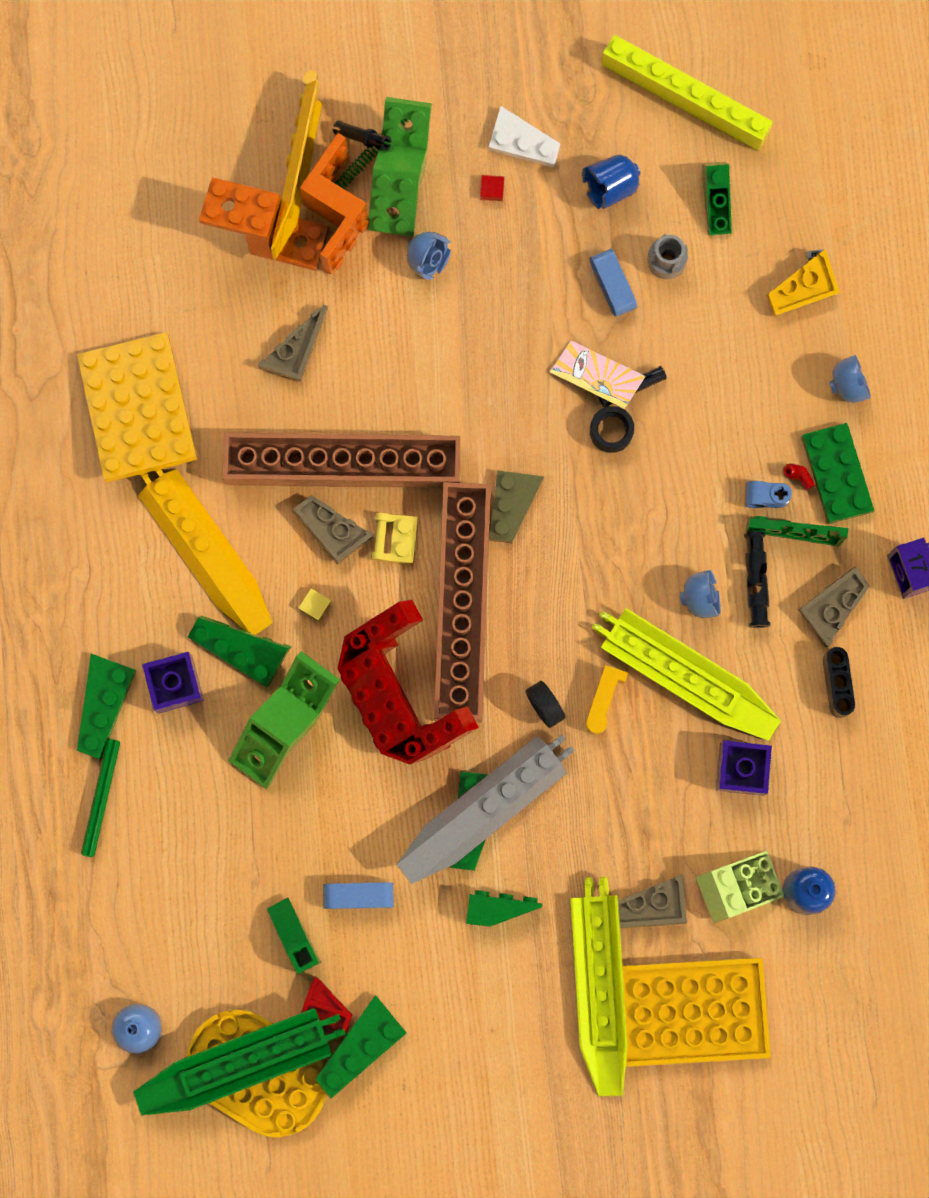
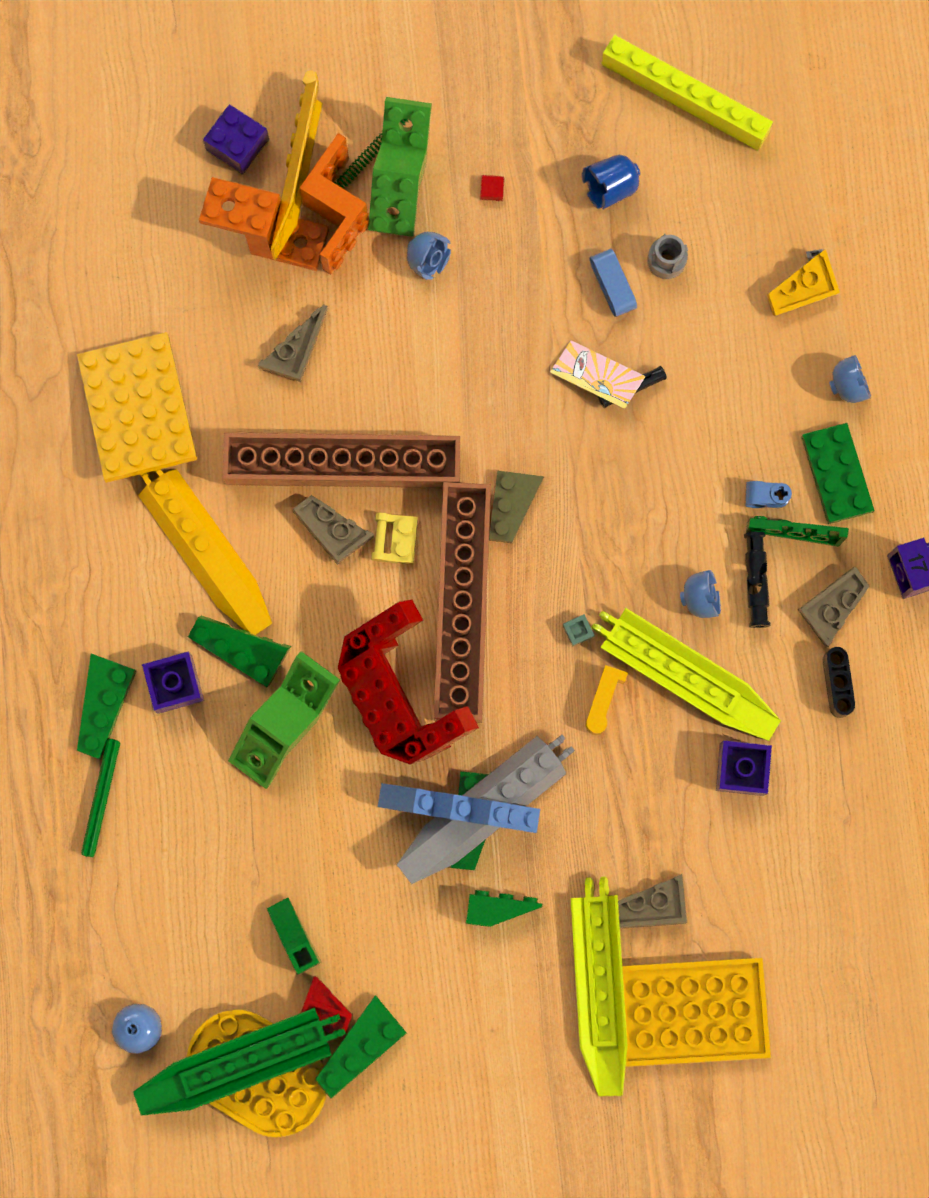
(236, 139): none -> dark purple brick
(314, 604): light yellow tile -> none
(358, 895): medium blue beam -> none
(368, 137): black pin -> none
(459, 807): none -> medium blue arch
(521, 140): white wing -> none
(545, 704): black tyre -> none
(578, 630): none -> sand green plate
(612, 411): black tyre -> none
(717, 197): green slope -> none
(740, 887): yellowish green slope -> none
(799, 473): red arm -> none
(809, 890): blue cylinder -> none

